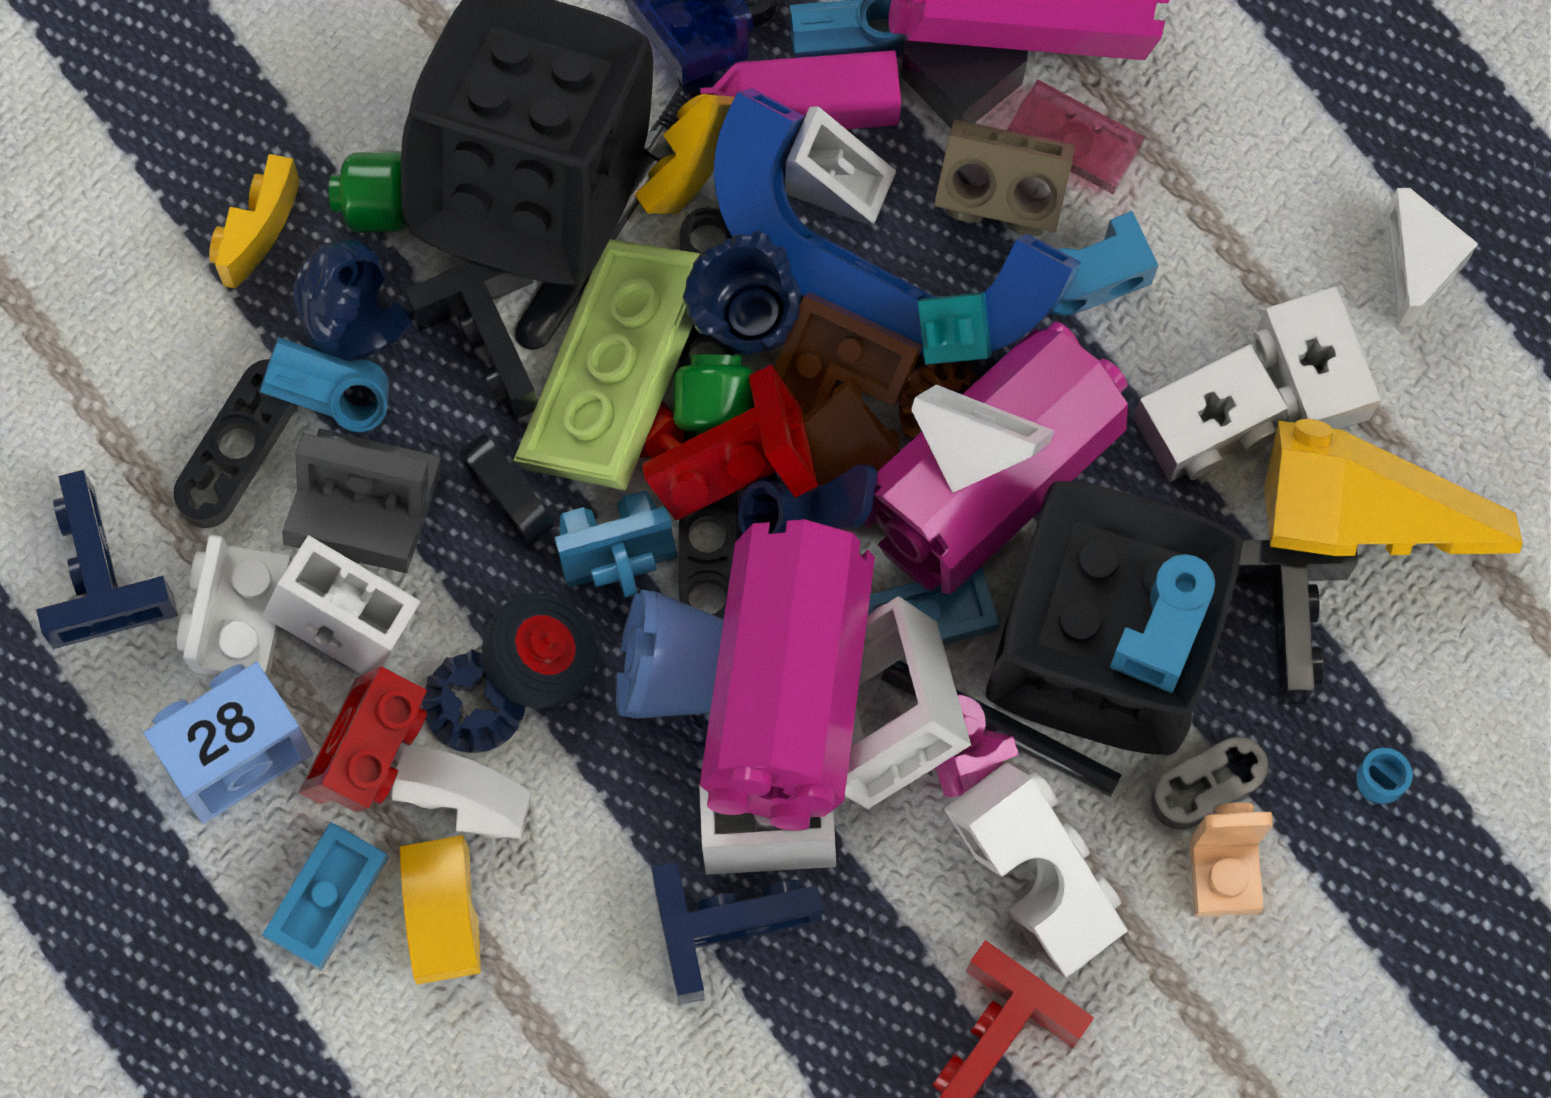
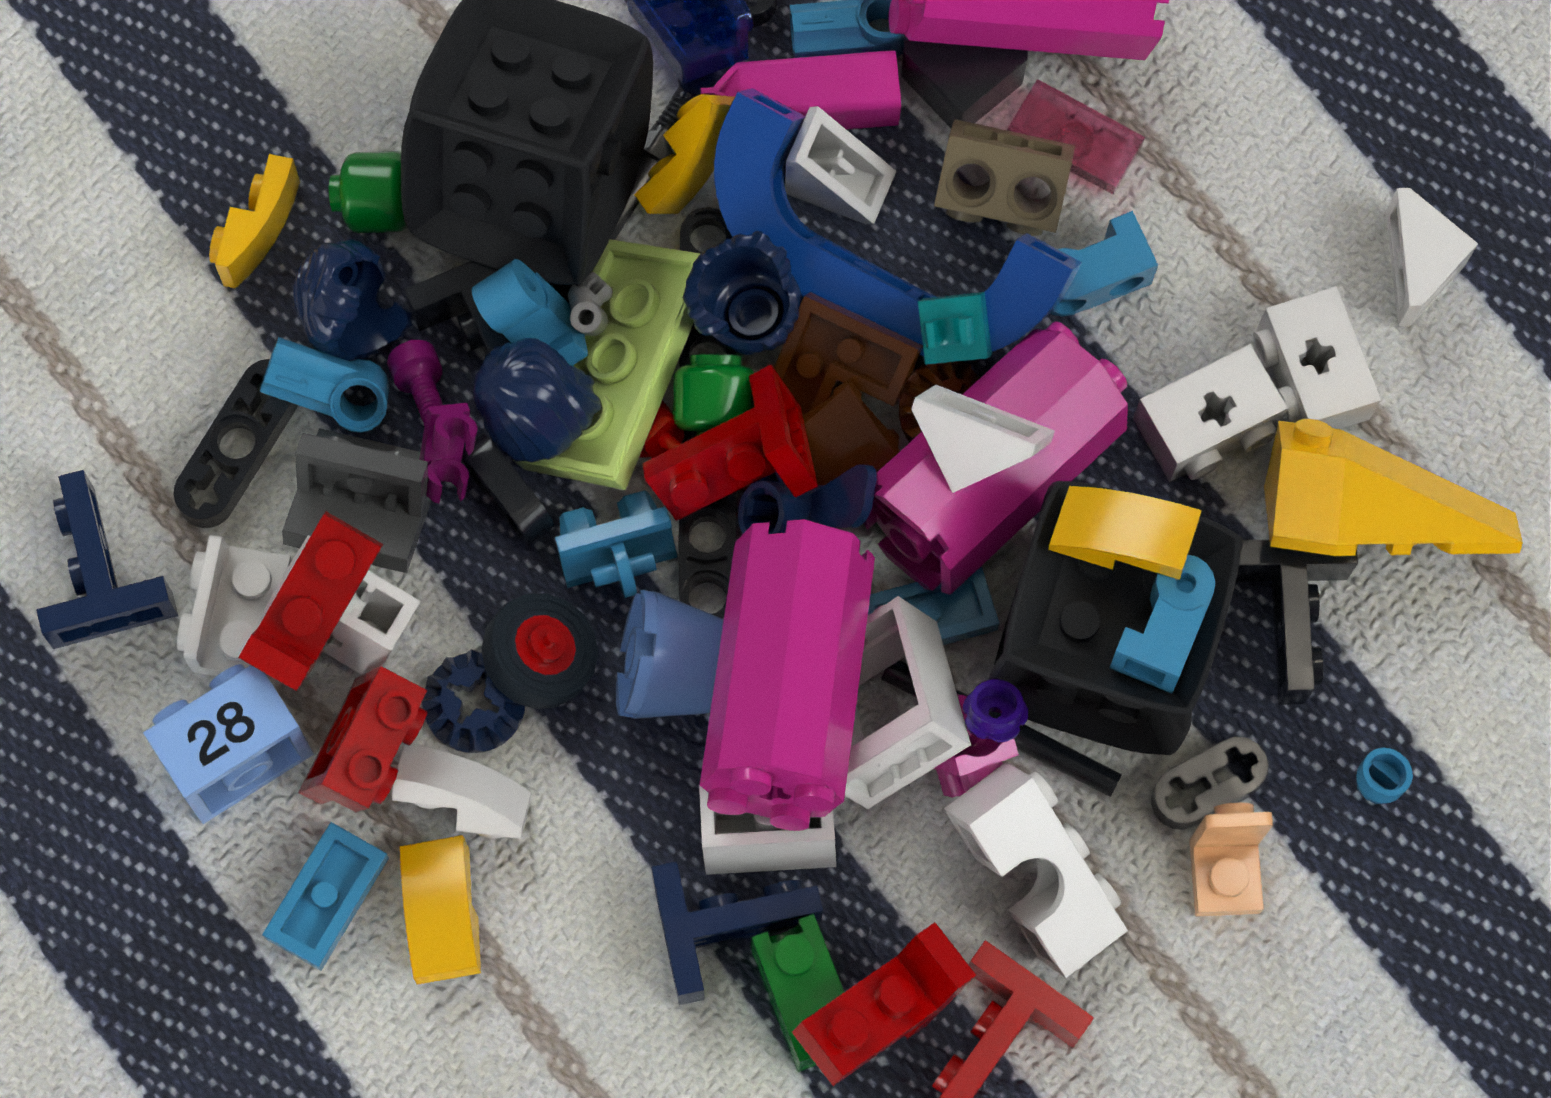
(311, 601): none -> red bracket
(416, 371): none -> magenta bar
(527, 306): none -> dark azure leg
(533, 400): none -> dark blue hair
(586, 304): none -> light grey arm
(797, 978): none -> green brick
(885, 1005): none -> red bracket
(998, 697): none -> dark purple plate
(1125, 527): none -> yellow slope

